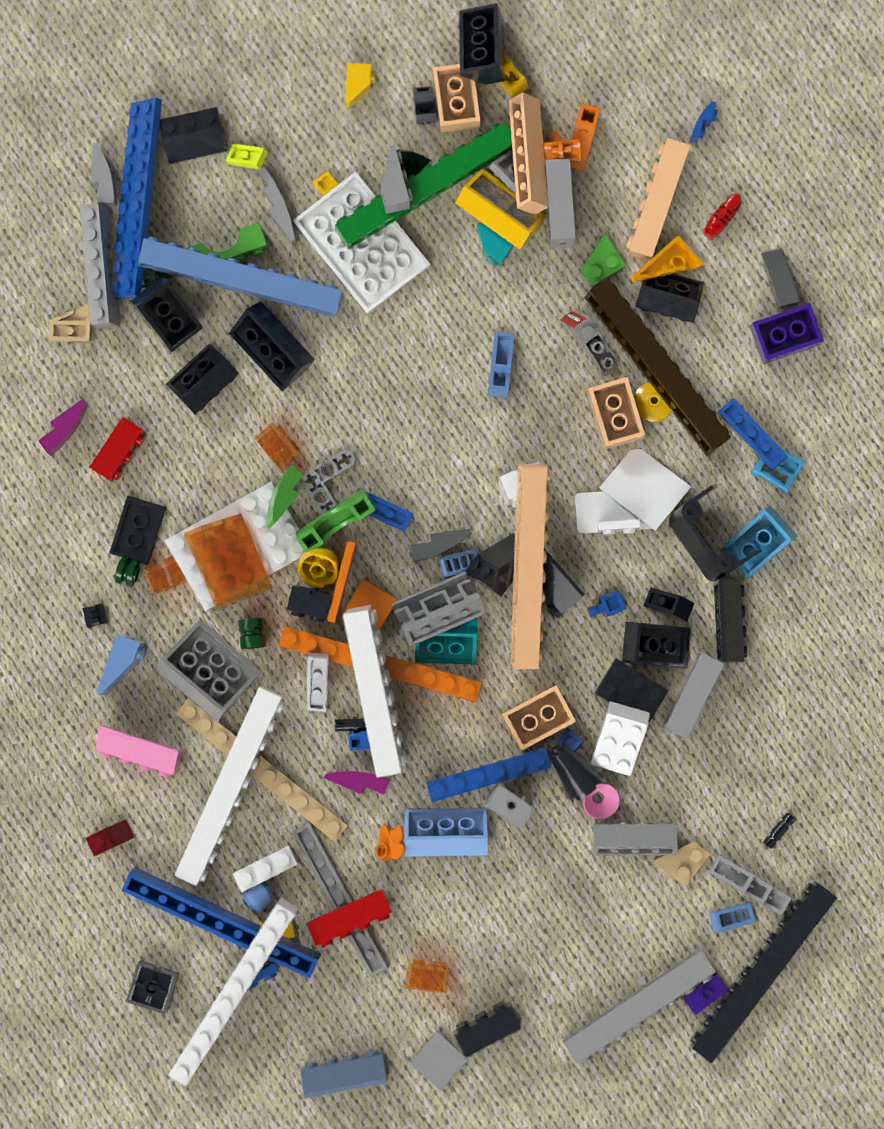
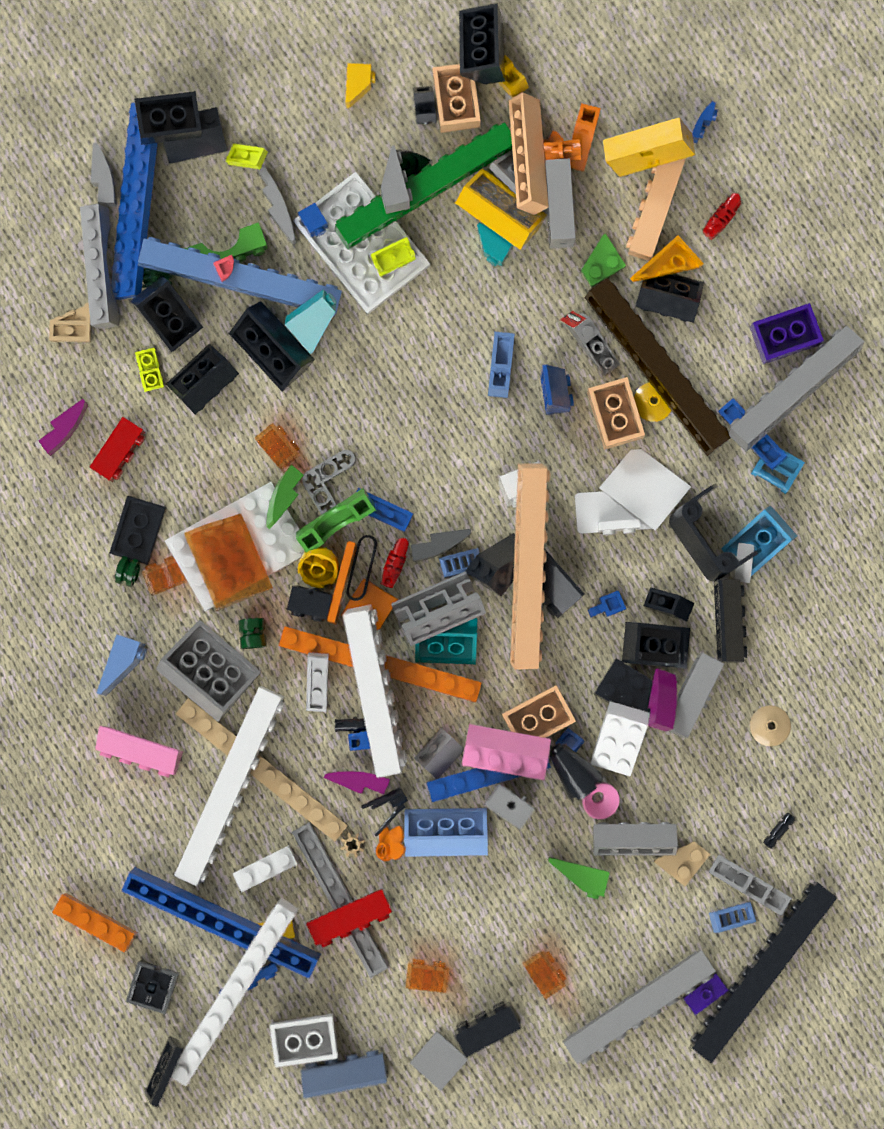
(94, 615): black tile -> none
(94, 922): none -> orange brick
(109, 837): dark red slope -> none
(149, 369): none -> neon yellow slope
(163, 1071): none -> black tile
(168, 118): none -> black brick
(224, 267): none -> coral tile
(258, 897): medium blue head -> none
(304, 1040): none -> white brick
(311, 319): none -> slope
(313, 220): none -> blue brick
(325, 183): yellow tile -> none
(350, 839): none -> tan gear
(353, 567): none -> black piece
(393, 256): none -> neon yellow hinge
(394, 563): none -> red hinge
(395, 798): none -> black plant
(439, 753): none -> light grey panel
(506, 752): none -> bright pink slope
(544, 973): none -> clear orange brick
(555, 390): none -> blue slope
(588, 879): none -> bright green slope
(649, 147): none -> yellow brick
(663, 701): none -> magenta slope
(743, 572): none -> white sticker
(760, 730): none -> tan dish
(780, 279): dark grey slope -> none
(796, 388): none -> light grey brick

